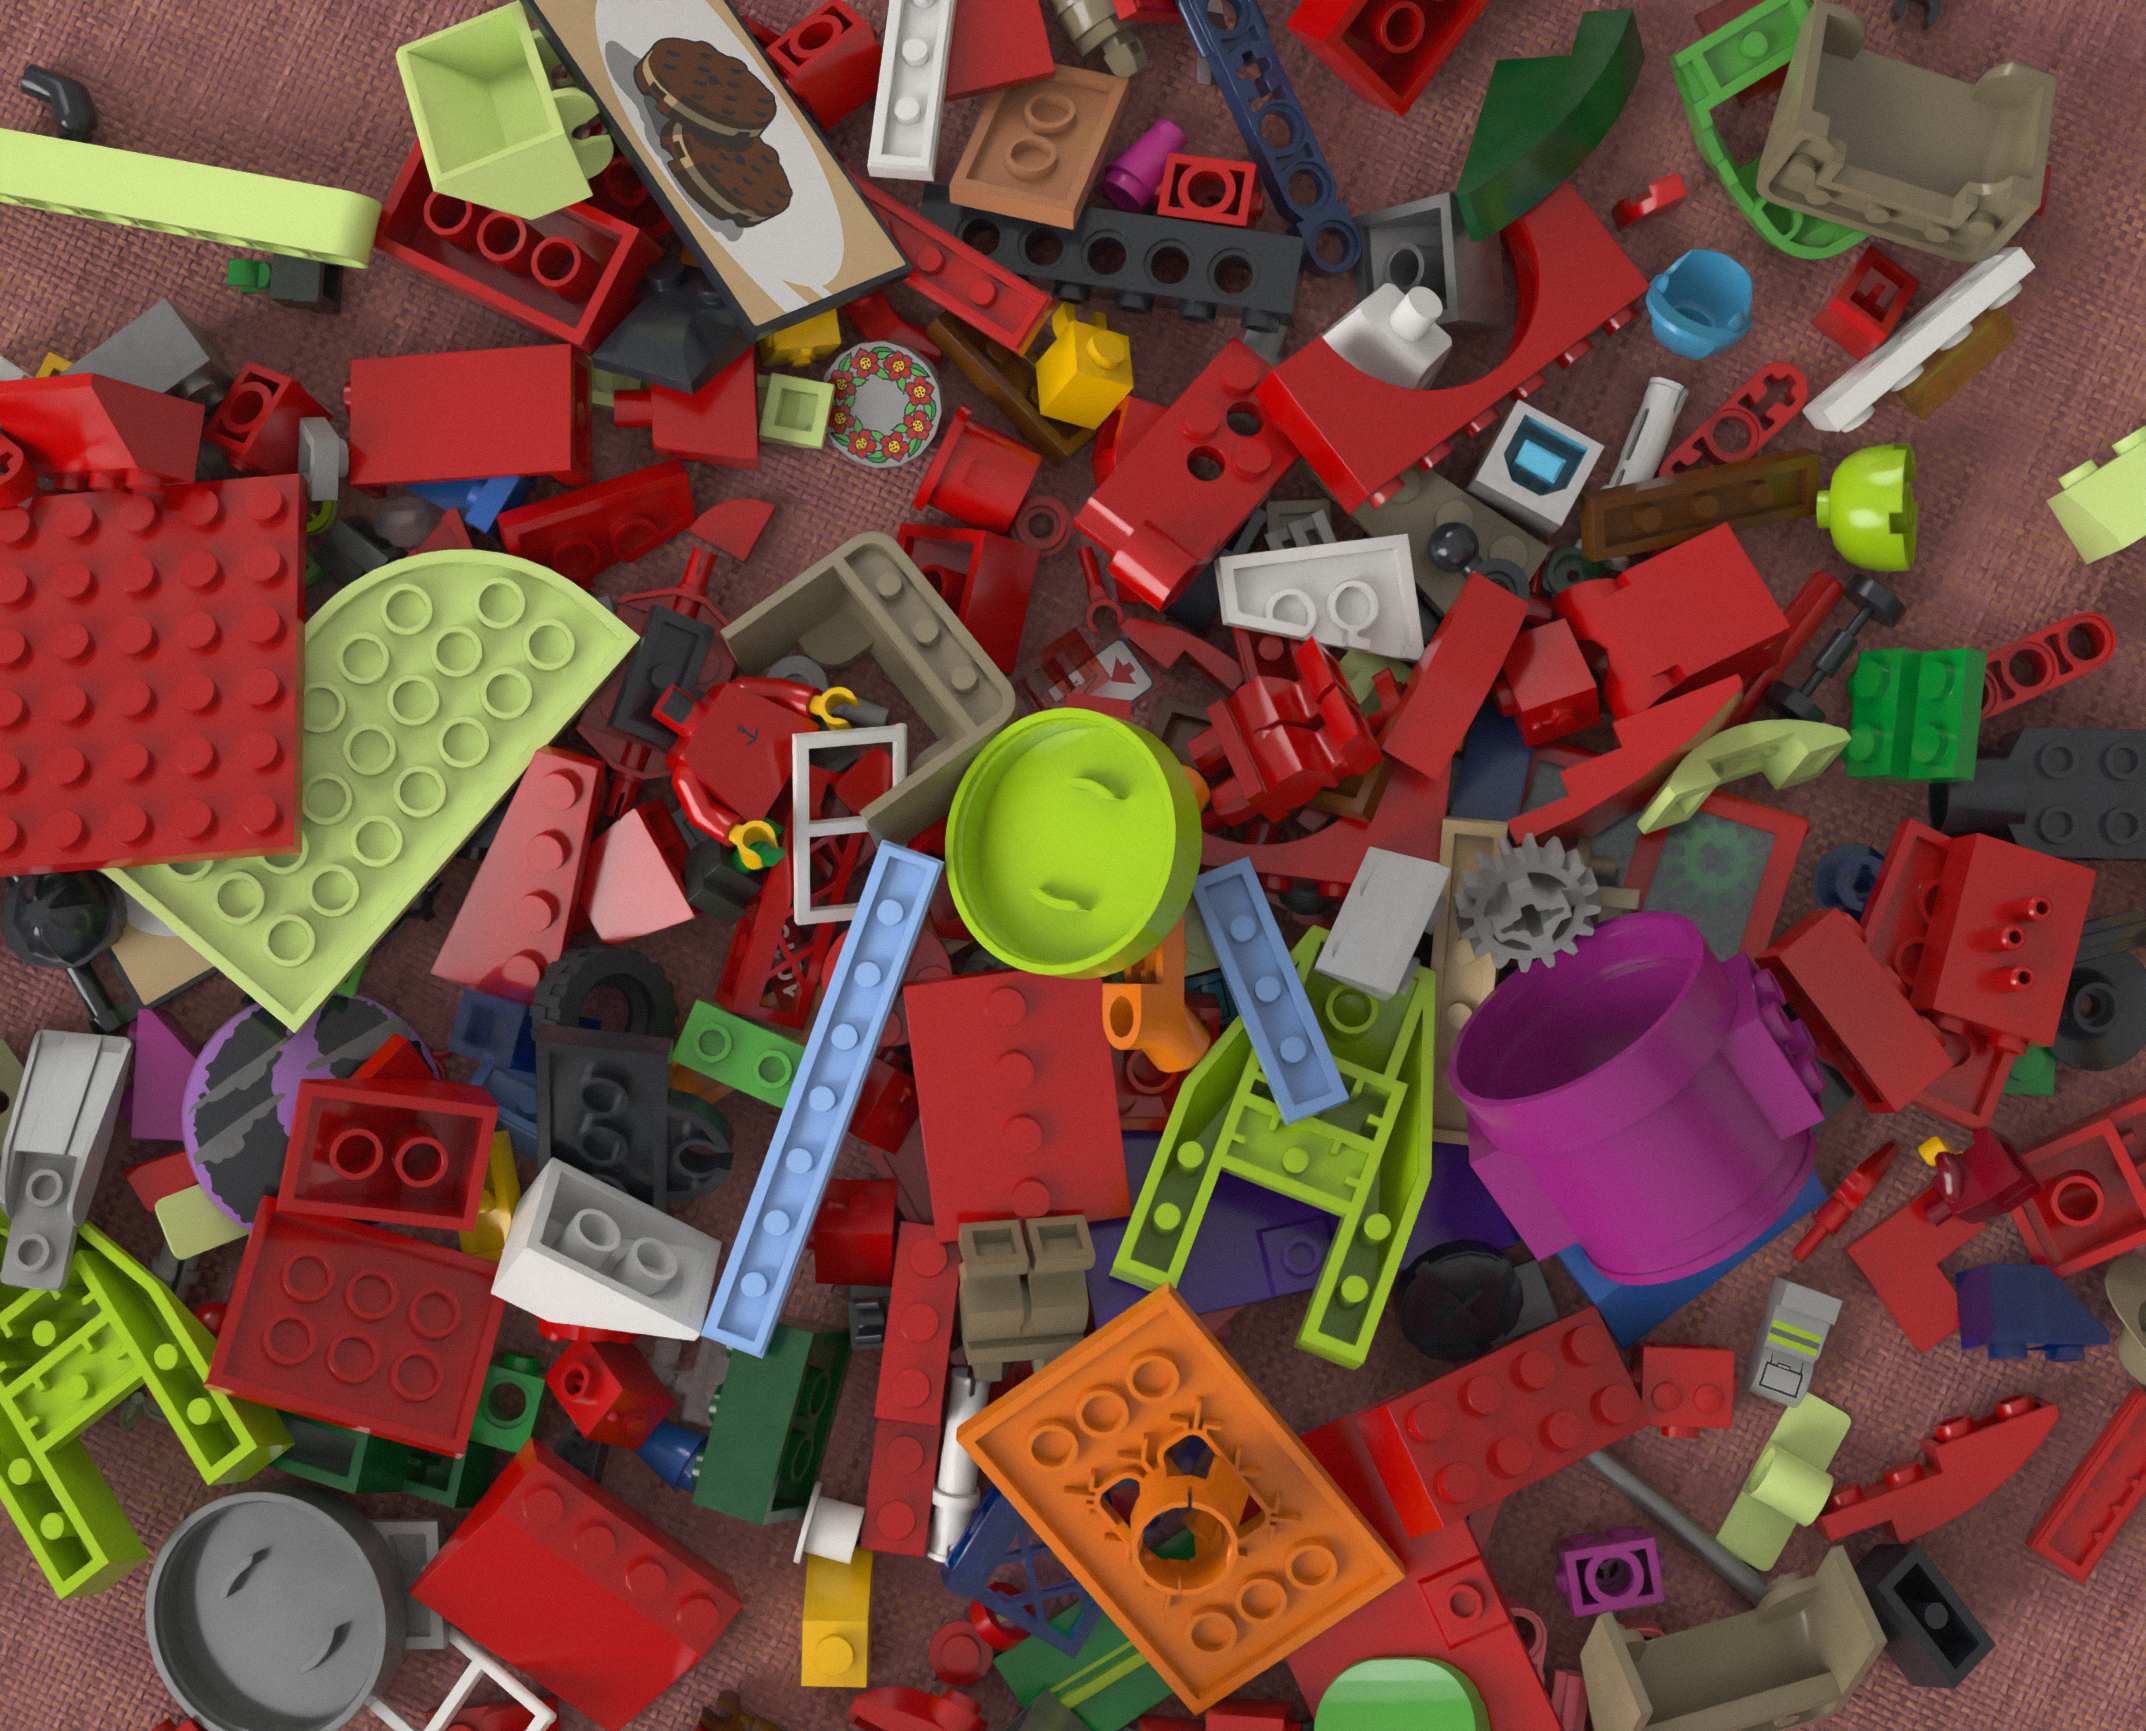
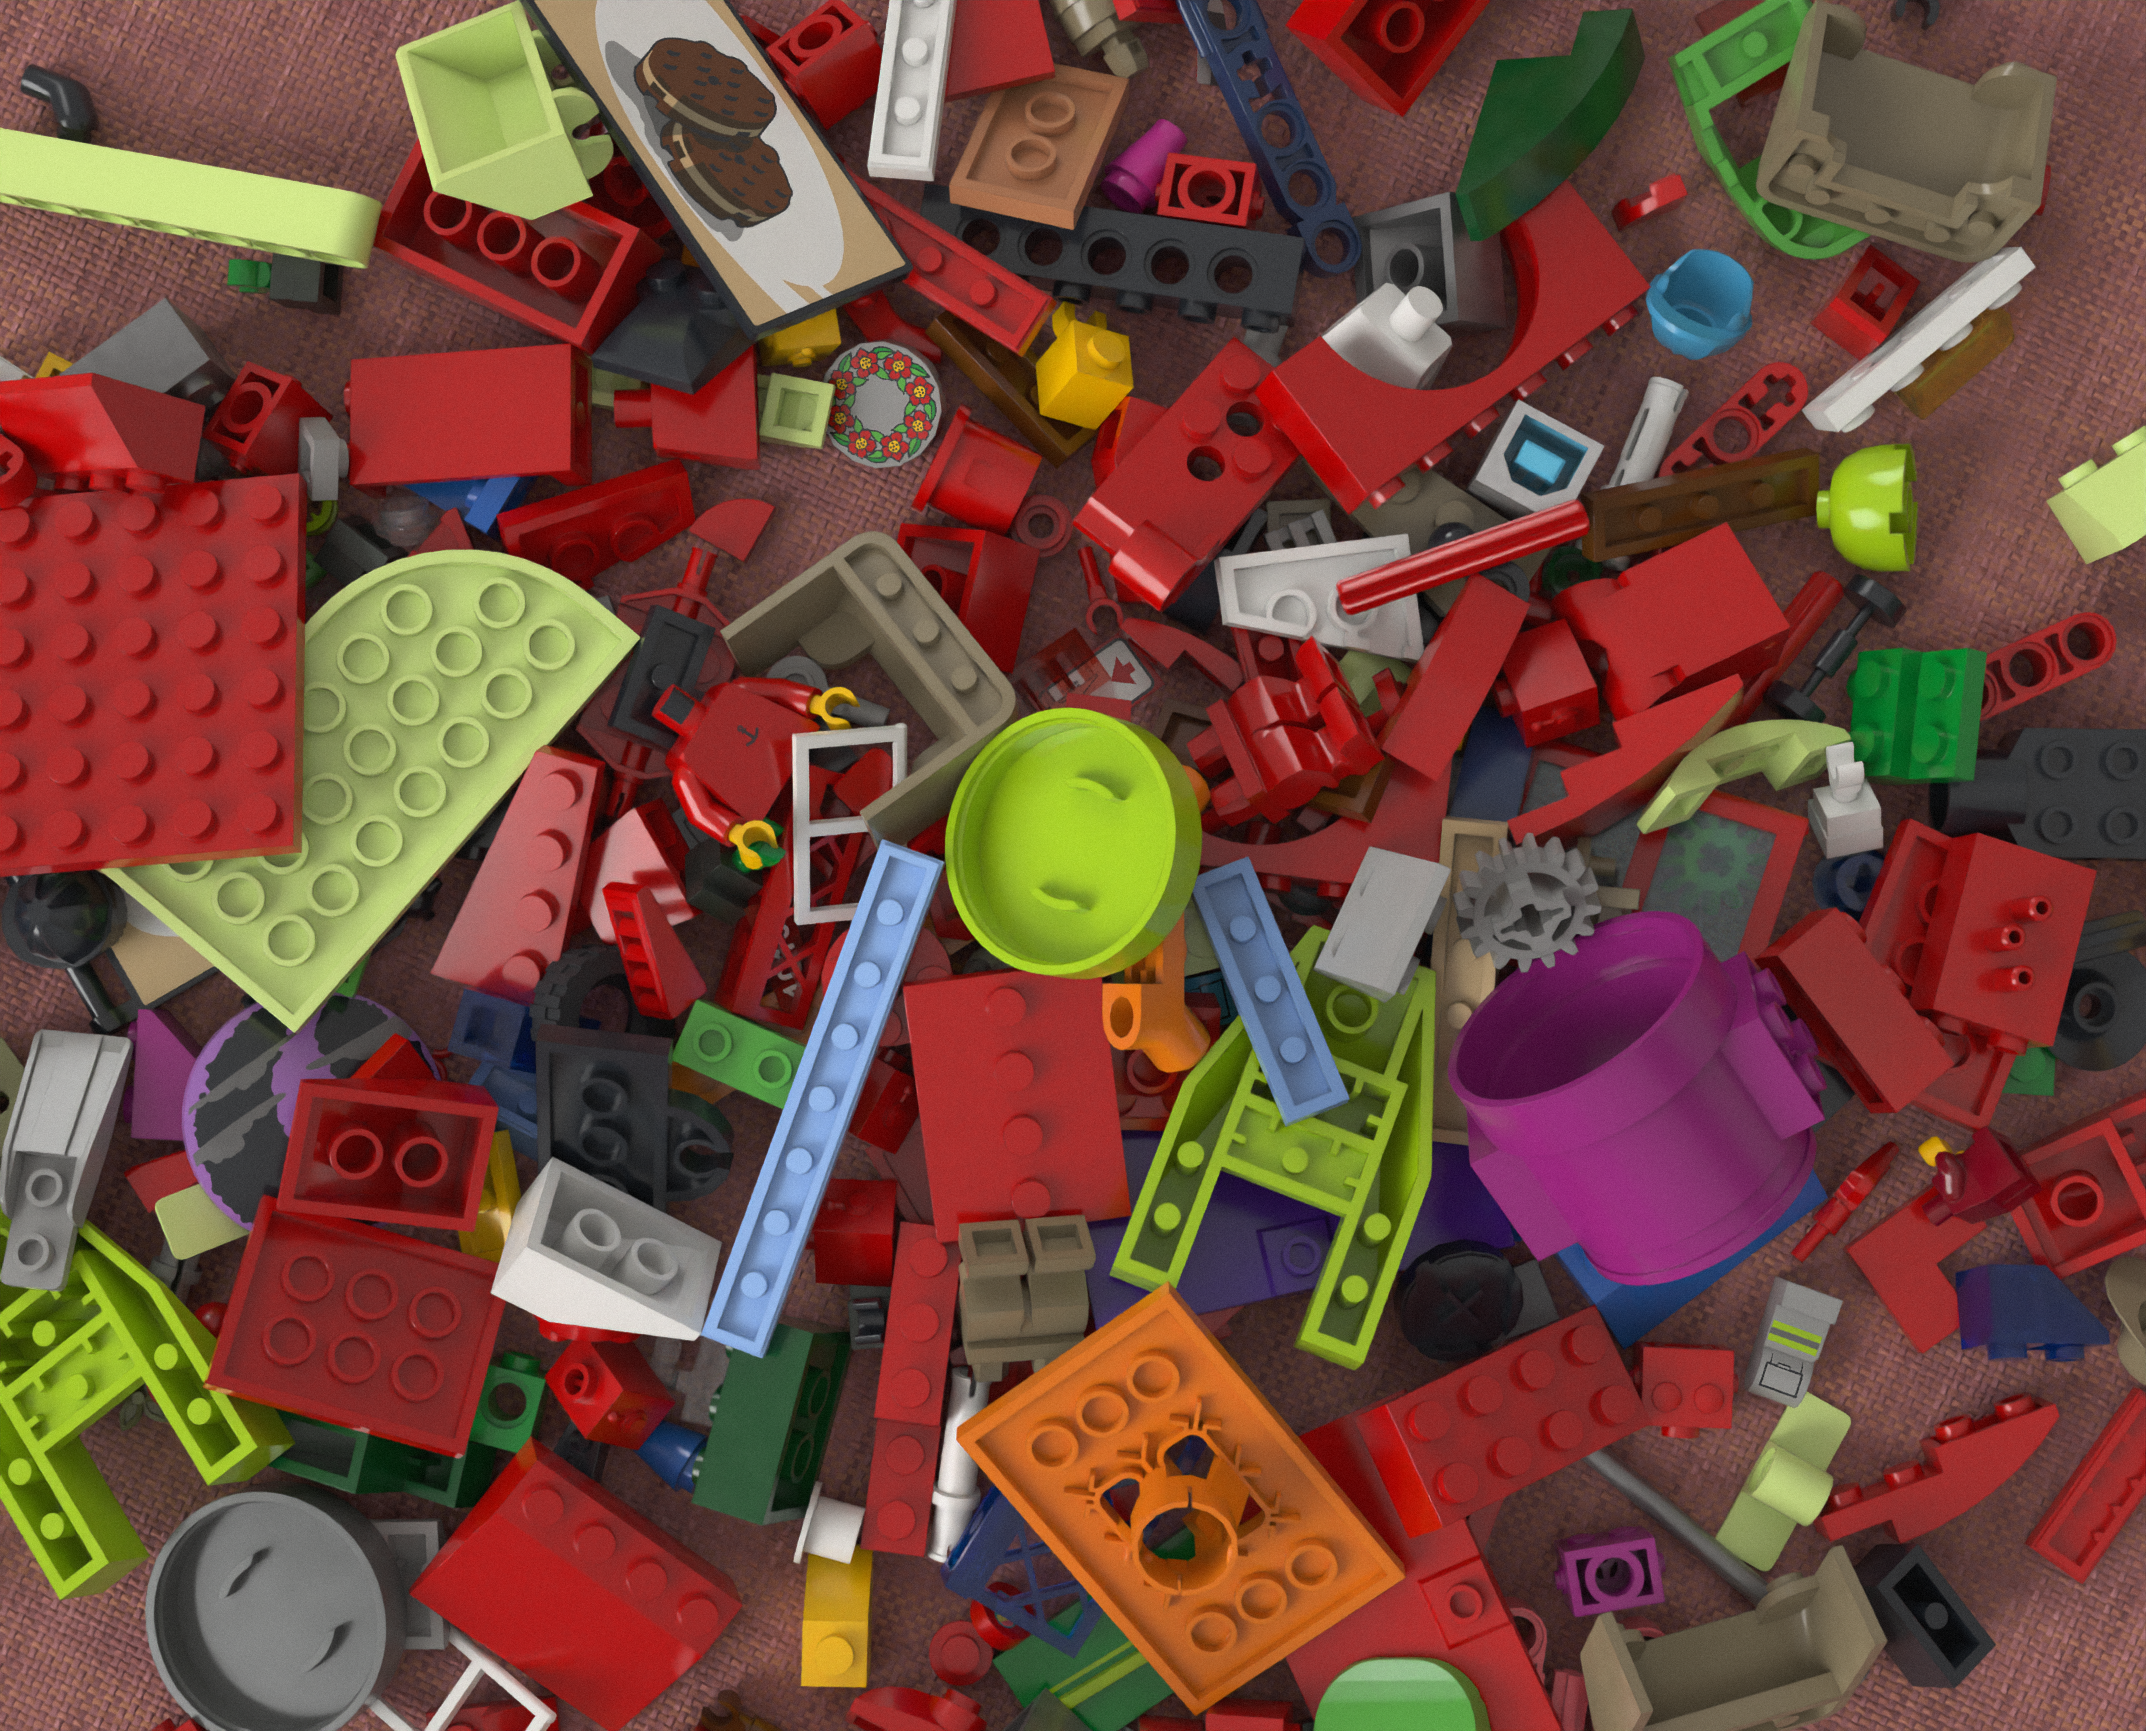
(653, 957): none -> red slope
(1463, 557): none -> red axle
(1847, 811): none -> white piece

